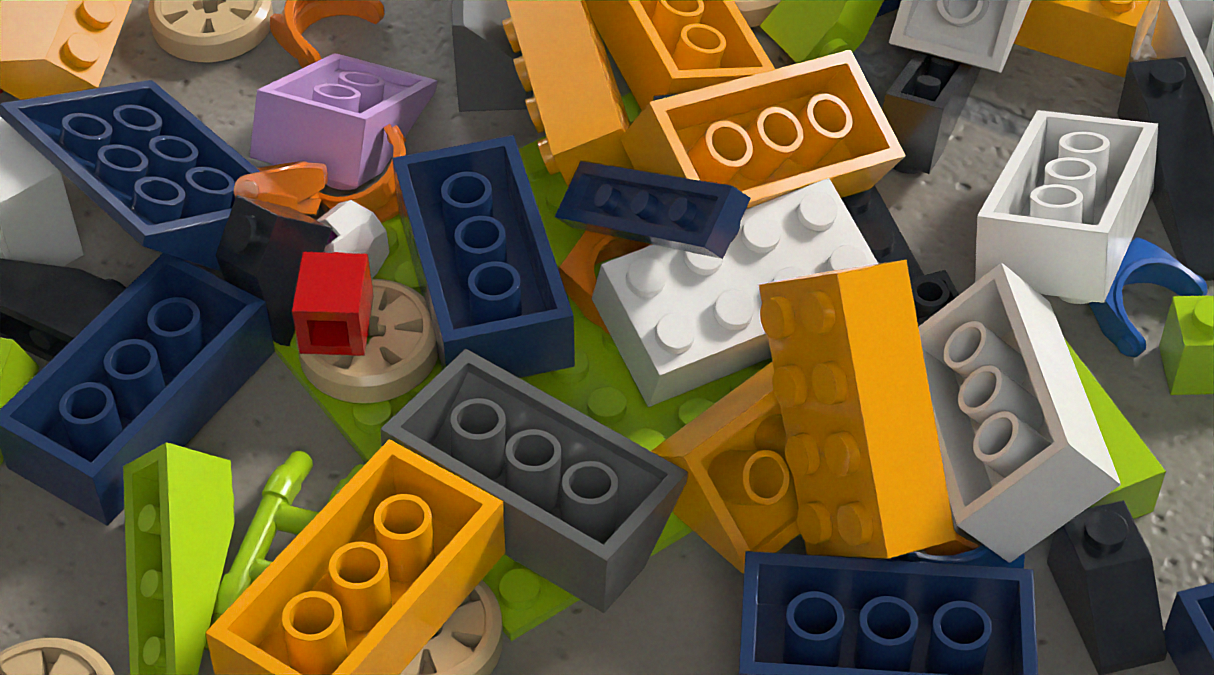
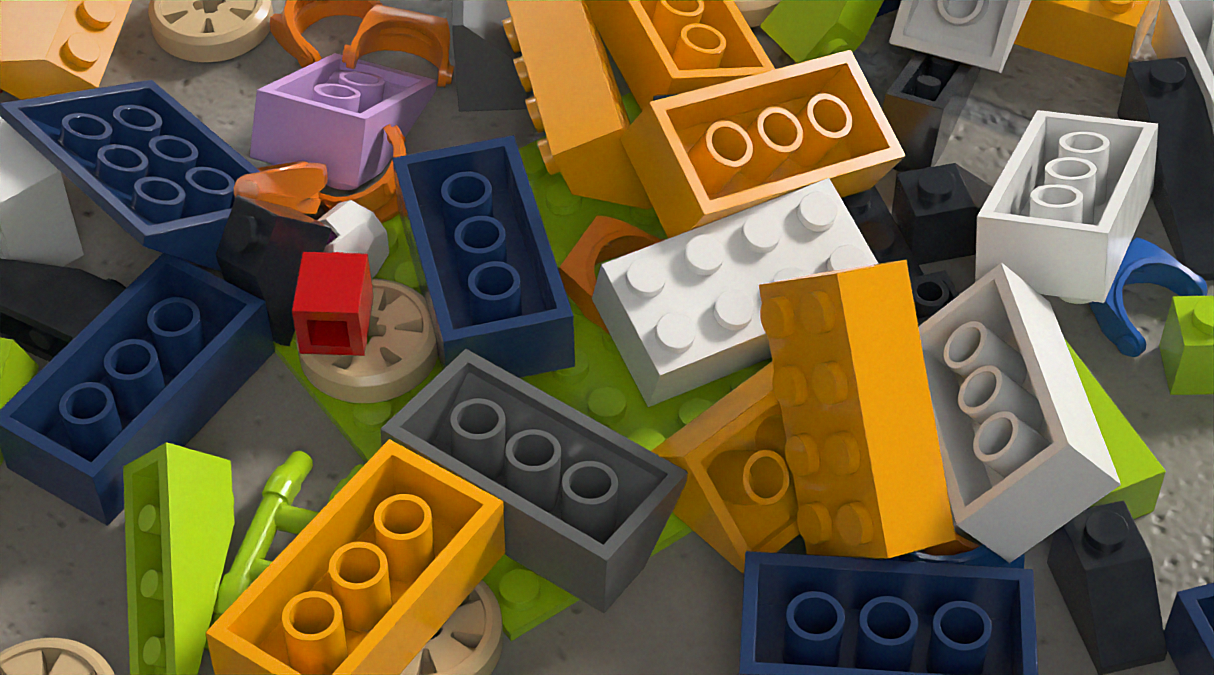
(387, 30): none -> orange helmet
(654, 208): dark blue plate -> none
(939, 211): none -> black slope

